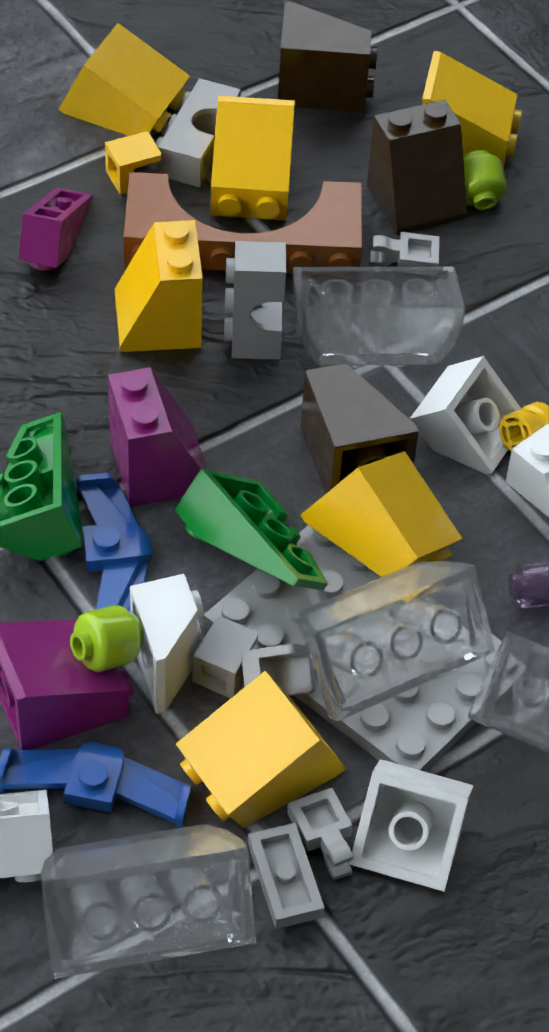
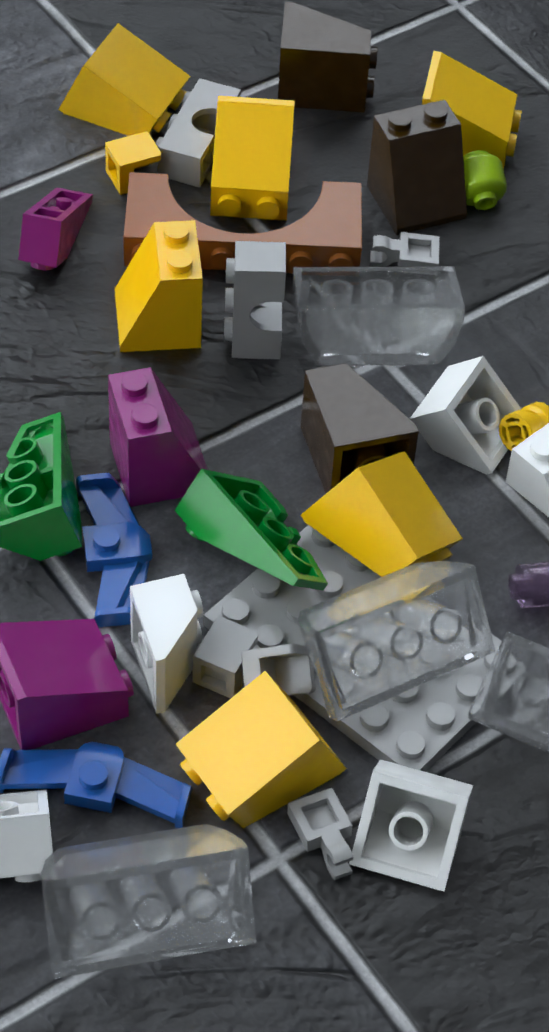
(107, 638): lime head -> none
(285, 875): light grey plate -> none

